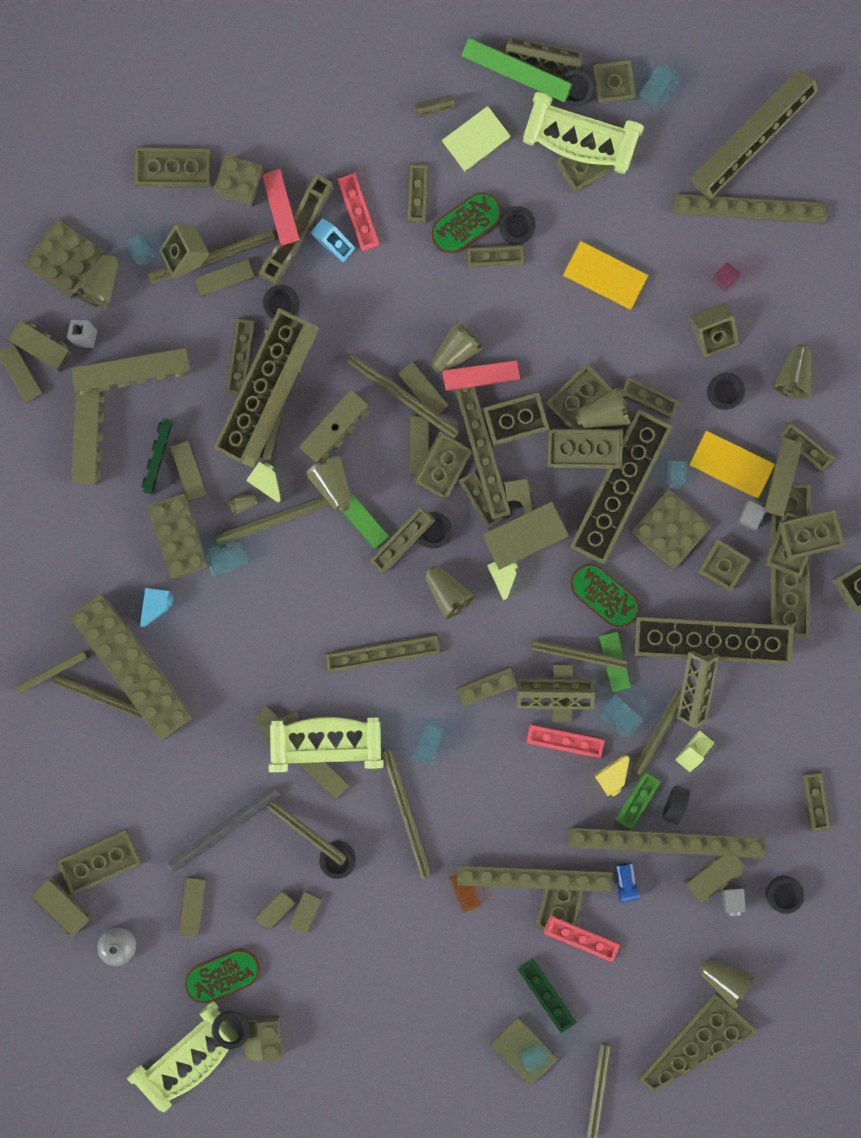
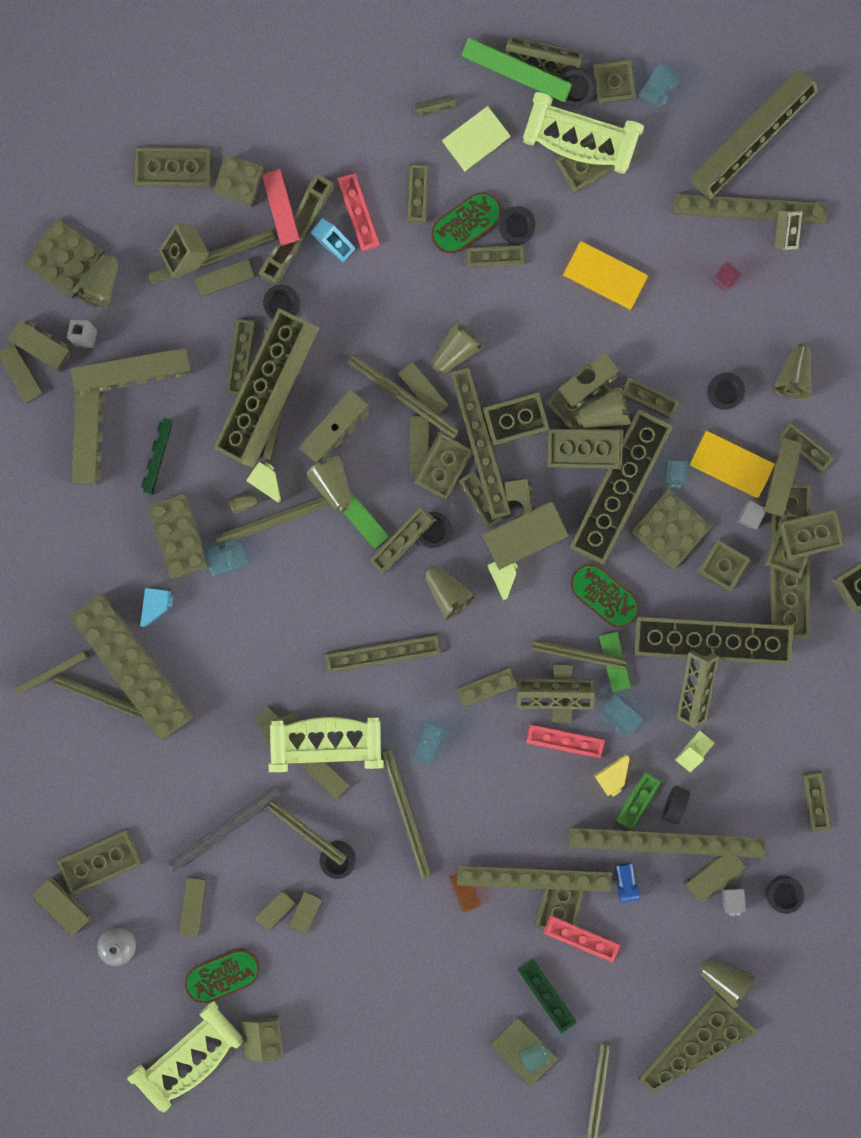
(139, 249): clear light blue brick -> none
(188, 471): olive tile -> none
(244, 1034): black tyre -> none
(481, 375): coral tile -> none
(576, 392): none -> olive arch
(657, 734): olive axle -> none
(715, 330): olive slope -> none
(788, 229): none -> olive slope

